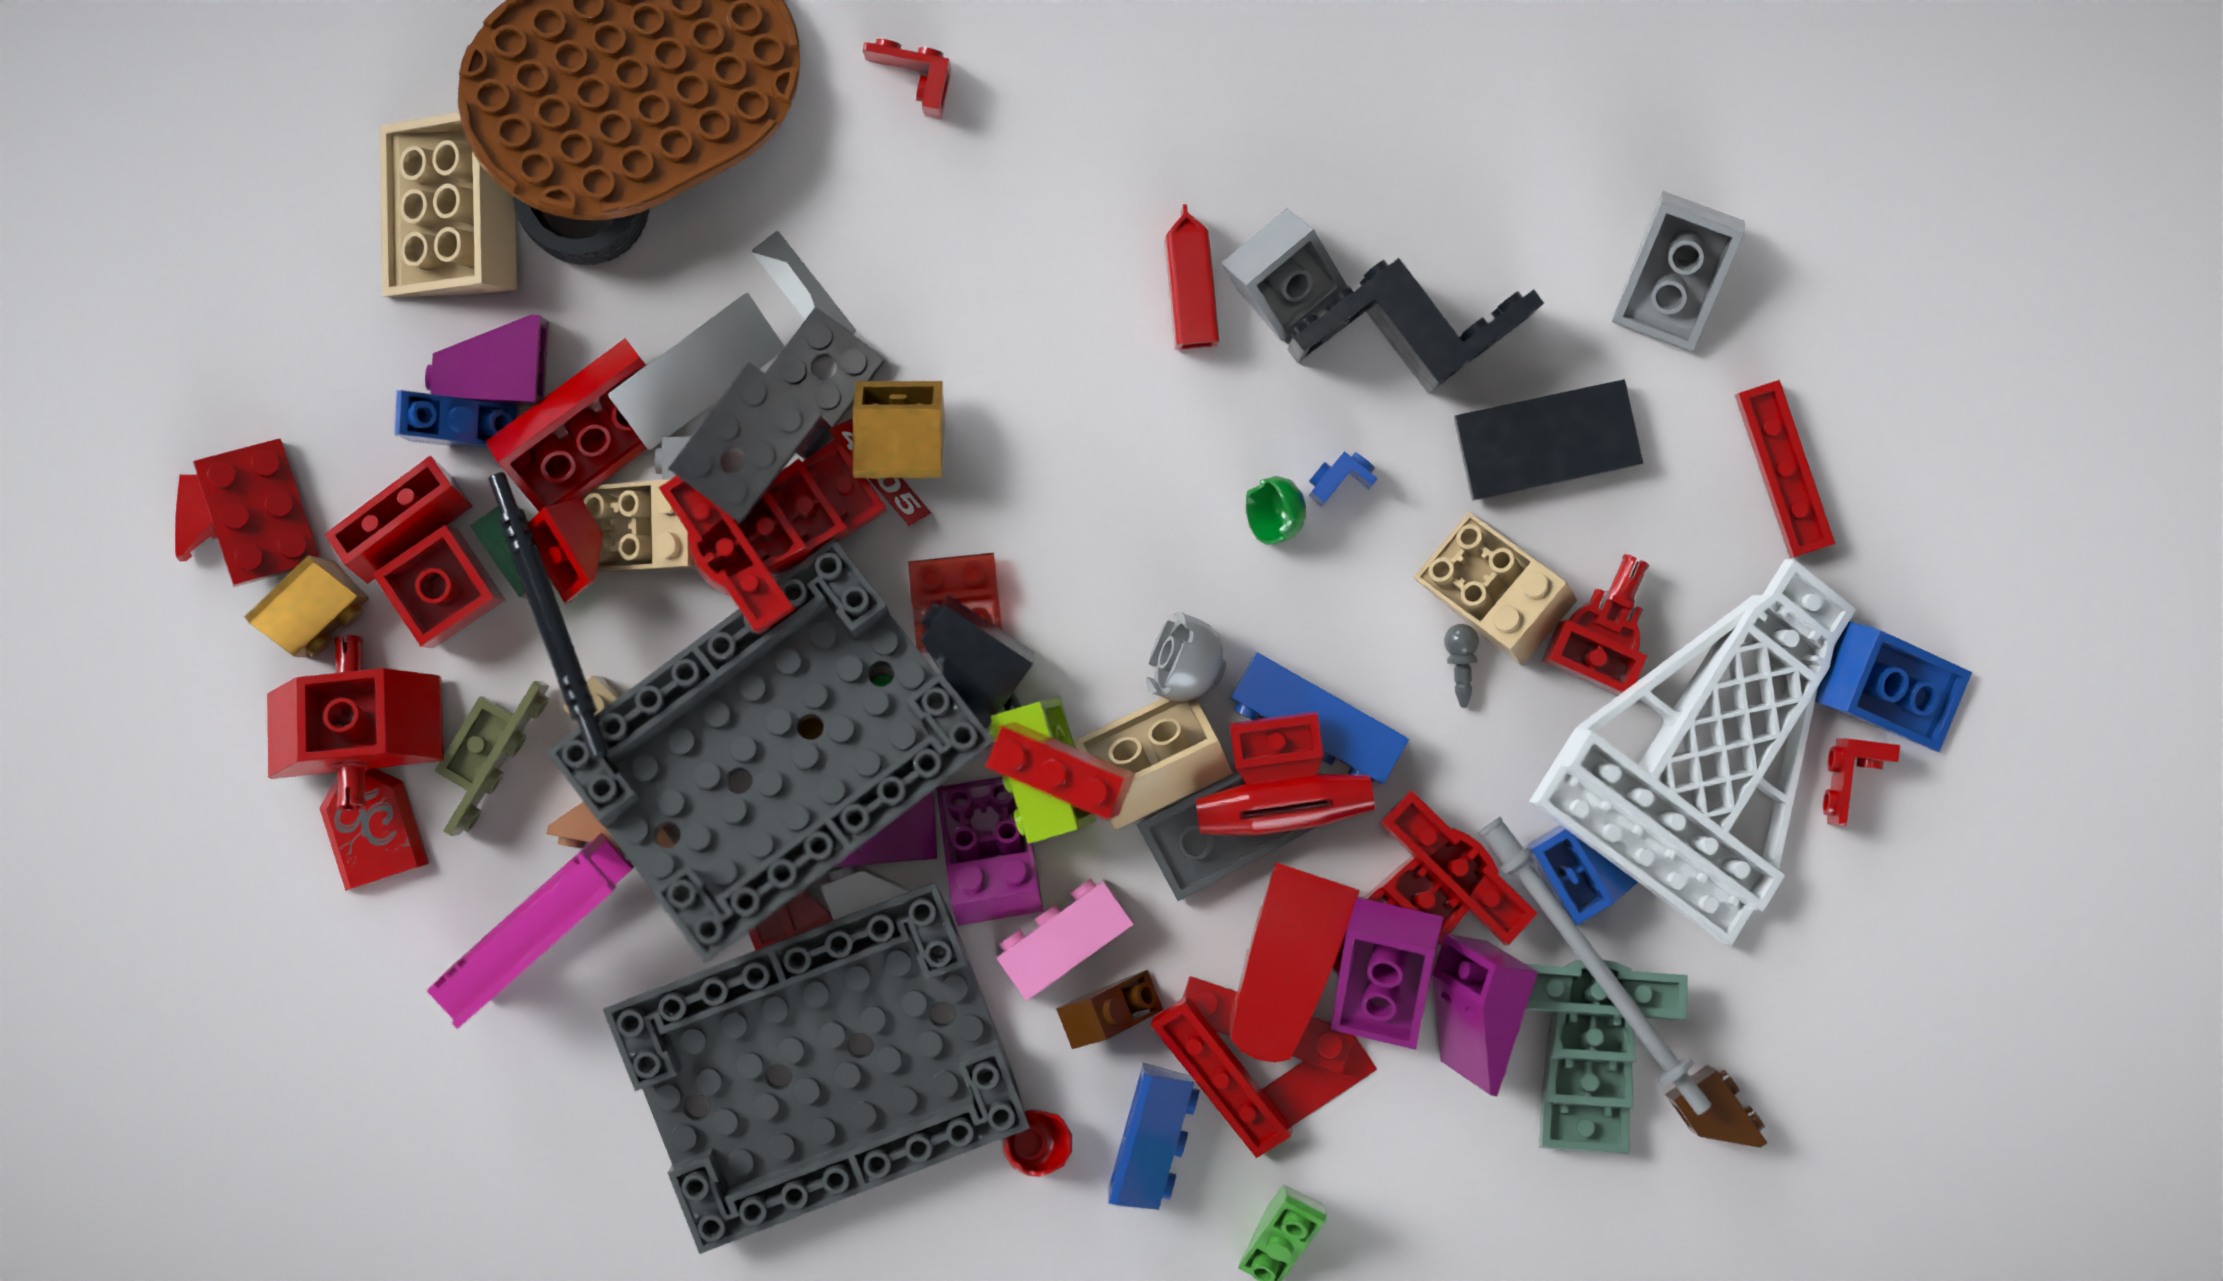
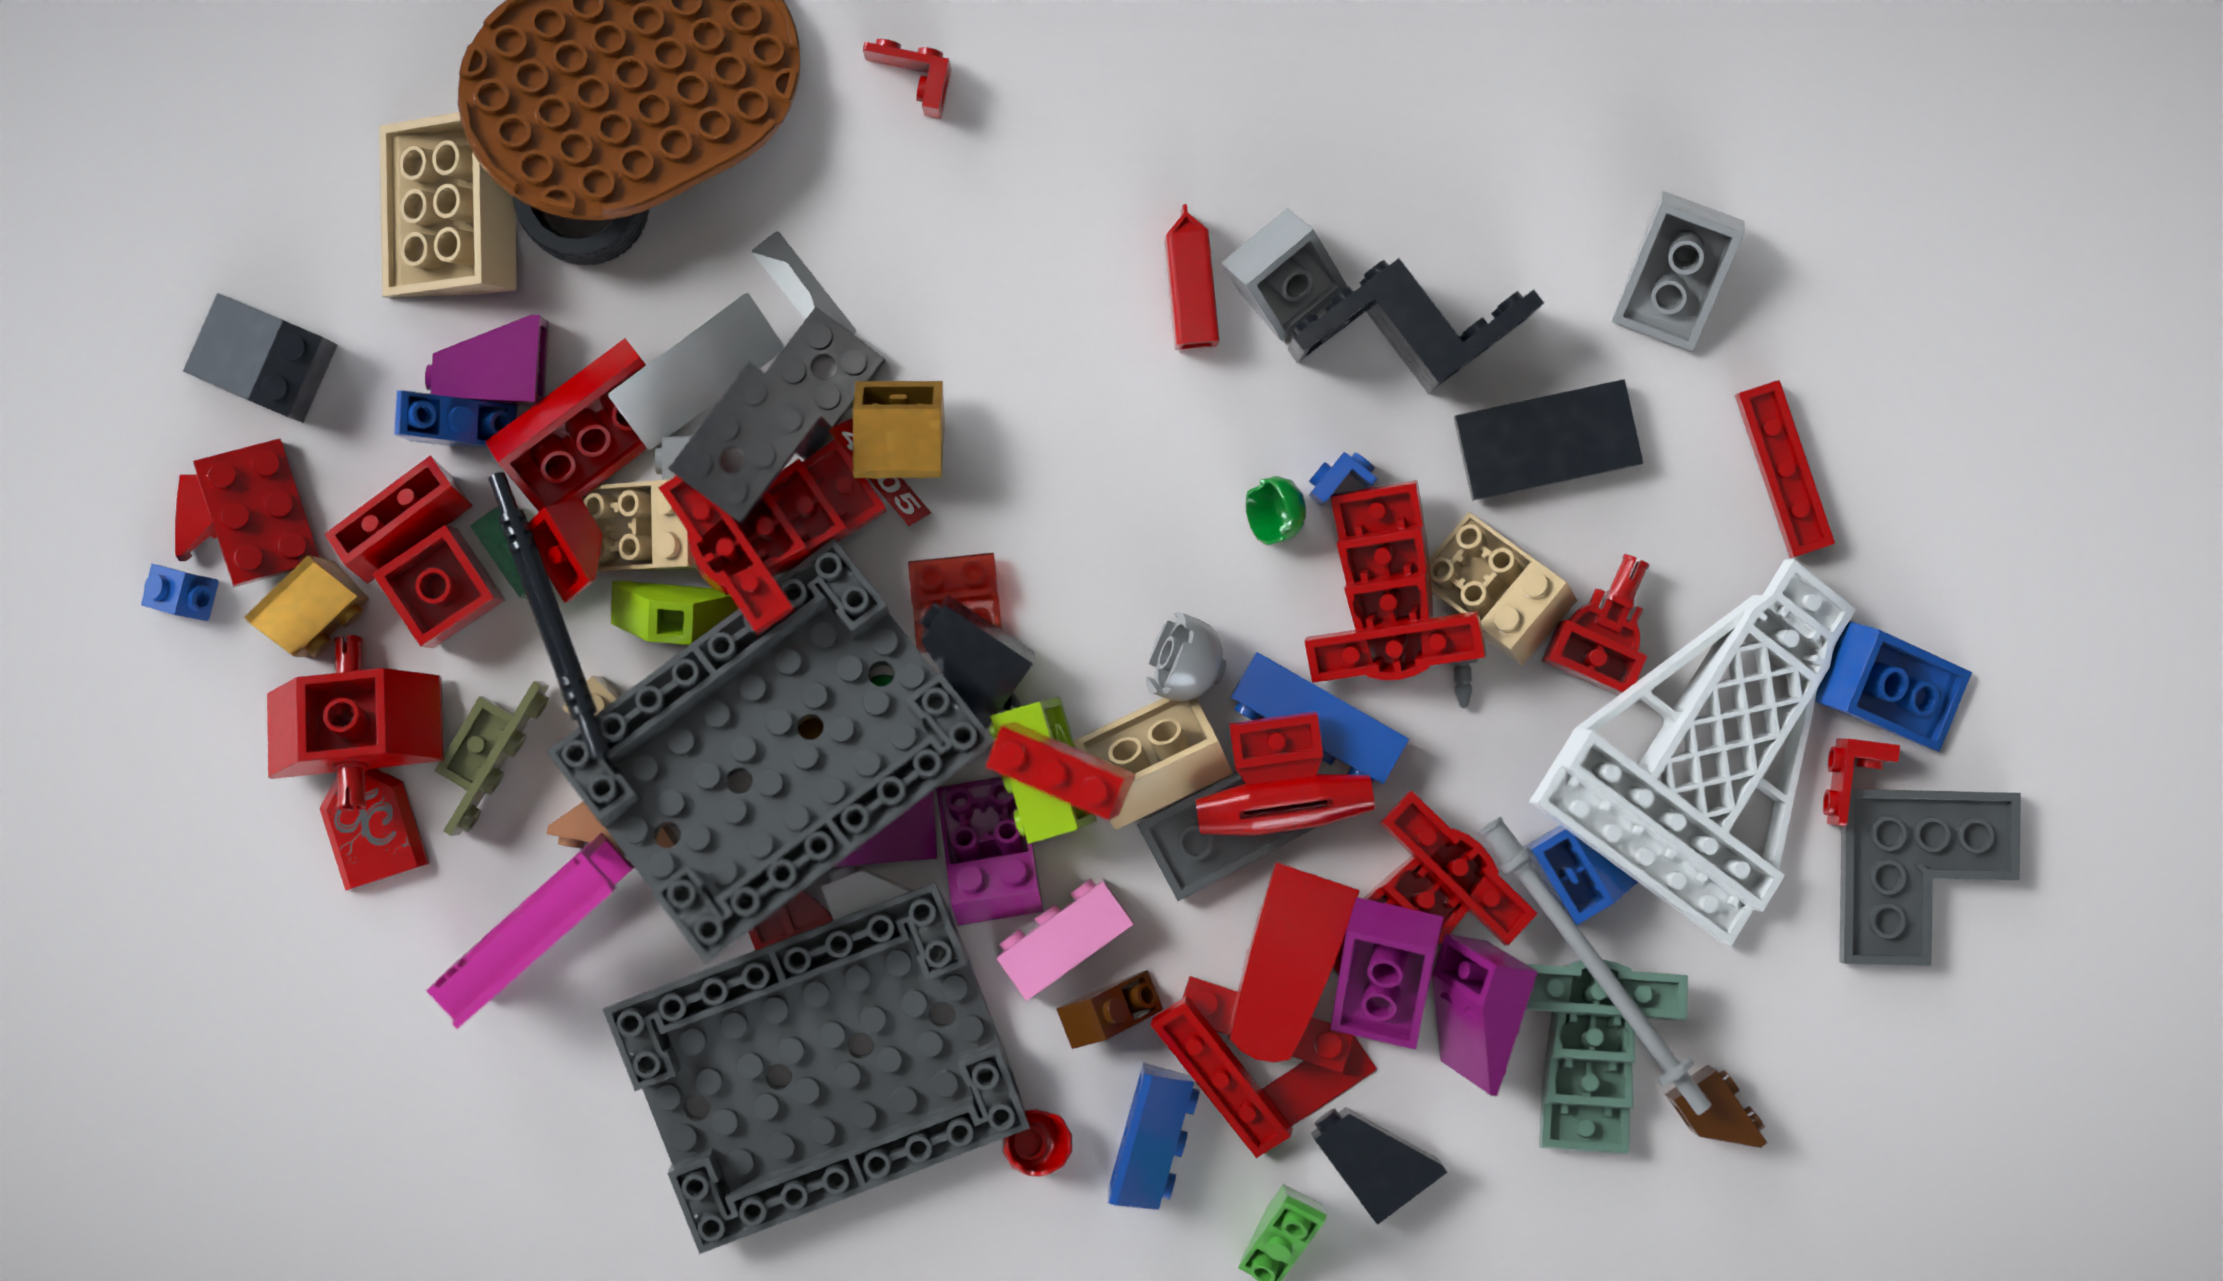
(179, 592): none -> blue bracket
(260, 357): none -> slope
(668, 611): none -> lime slope
(1374, 1162): none -> black slope
(1389, 593): none -> red slope
(1896, 848): none -> dark grey plate

